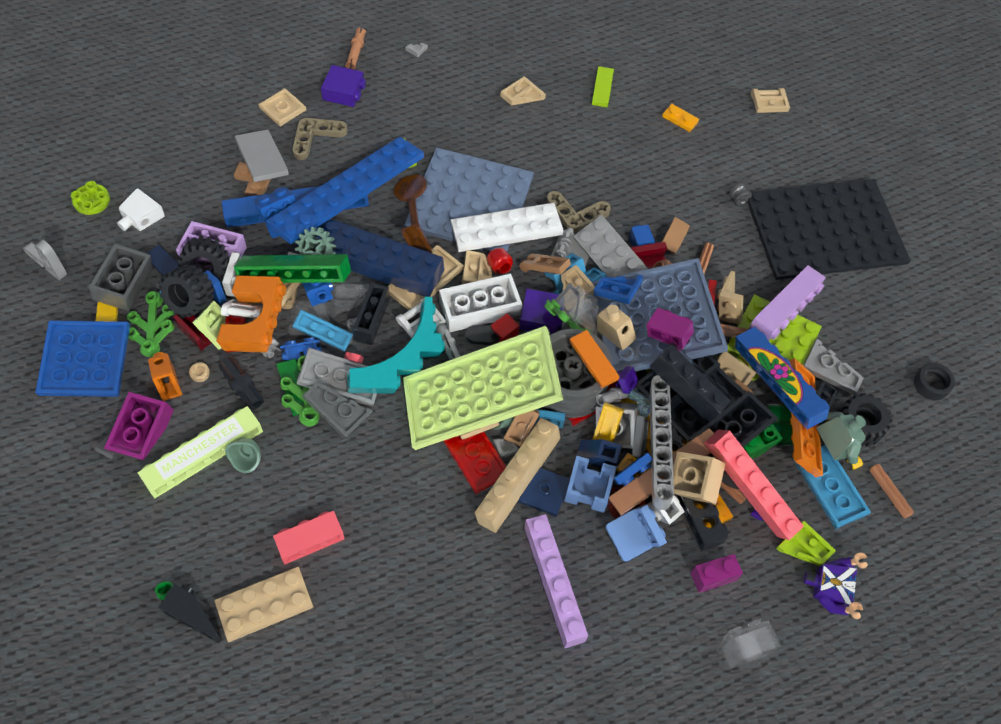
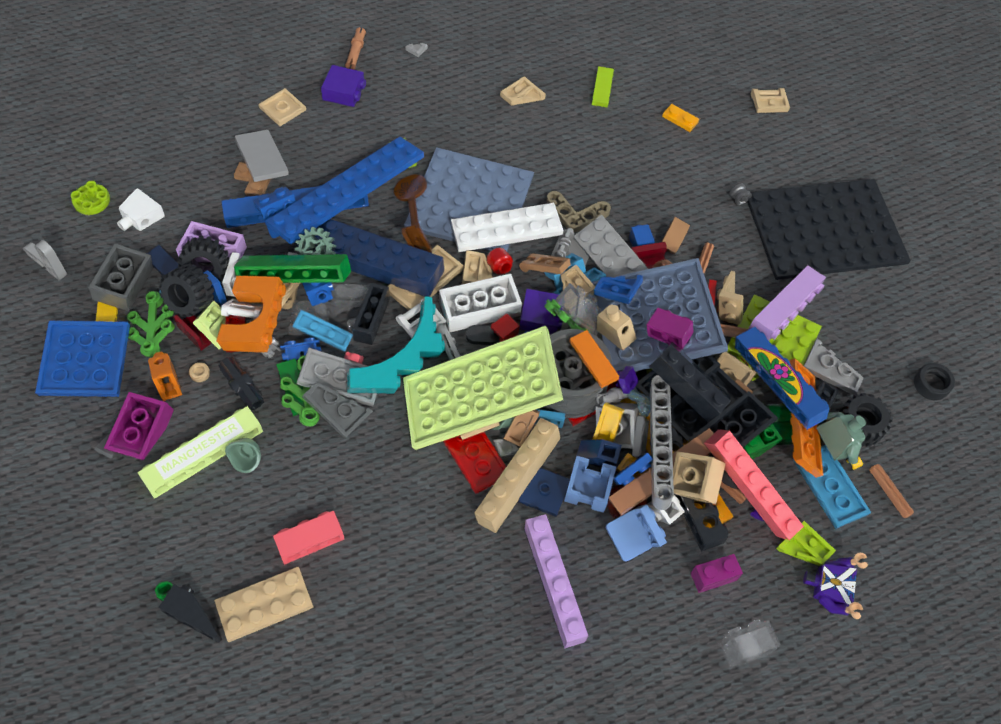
(313, 129): dark tan beam -> none

